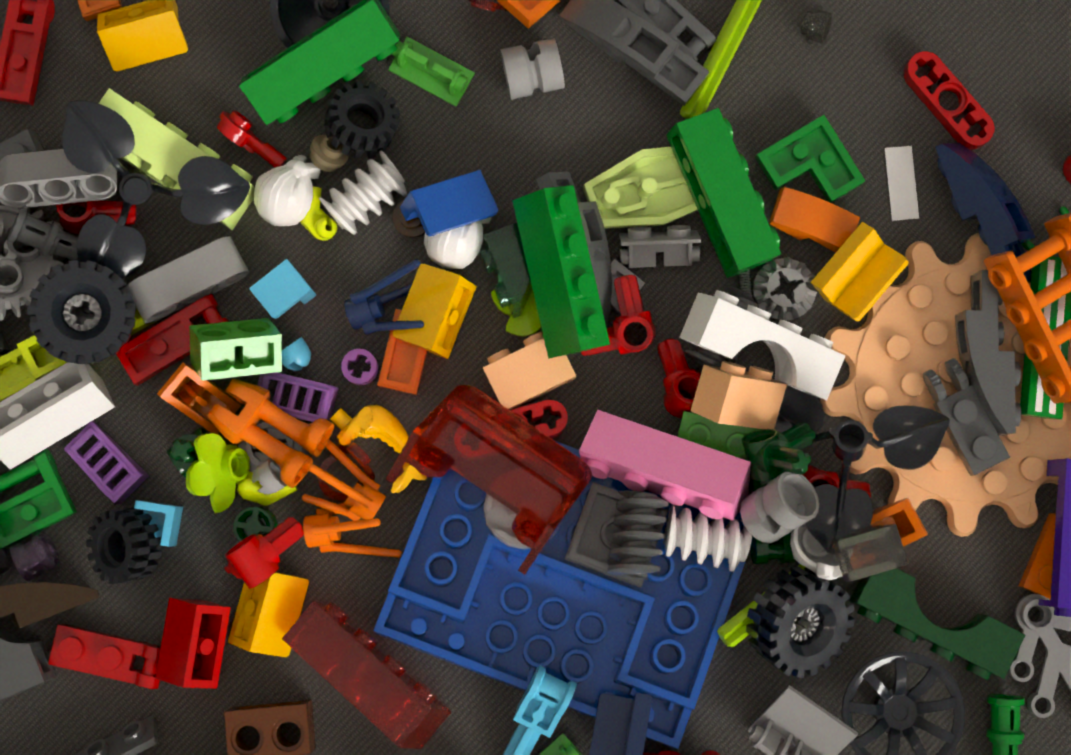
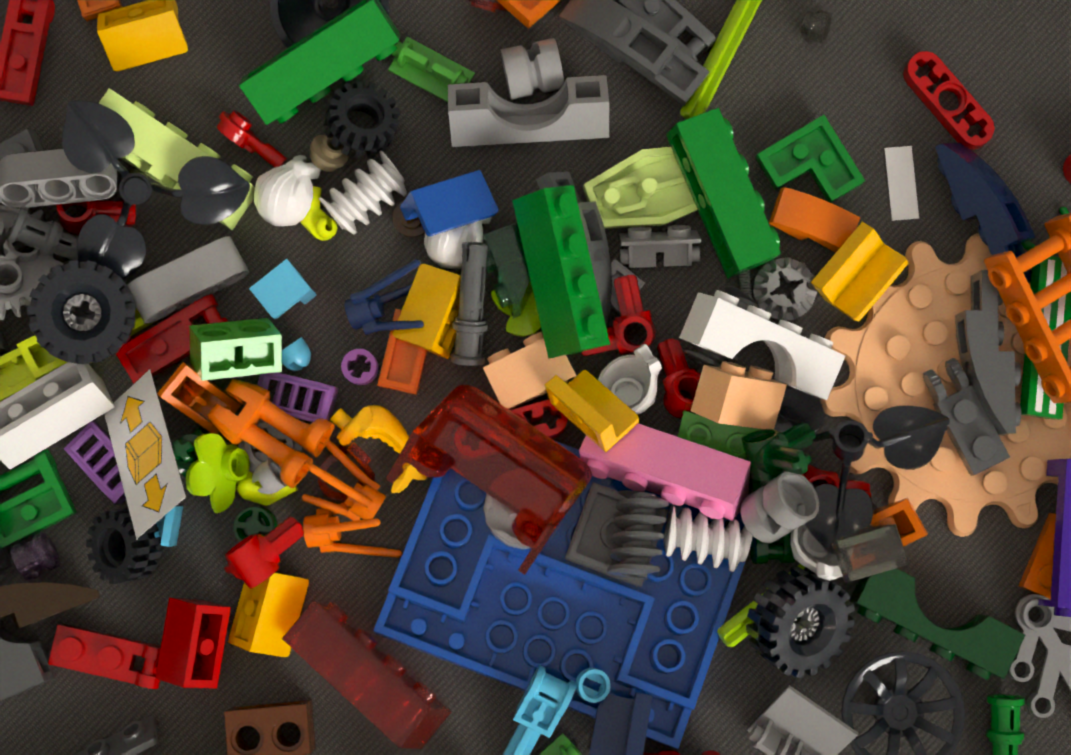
(144, 455): none -> white sticker
(470, 320): none -> dark grey pin
(573, 113): none -> light grey arch
(592, 408): none -> yellow panel
(597, 676): none -> medium azure hinge
(633, 378): none -> white piece

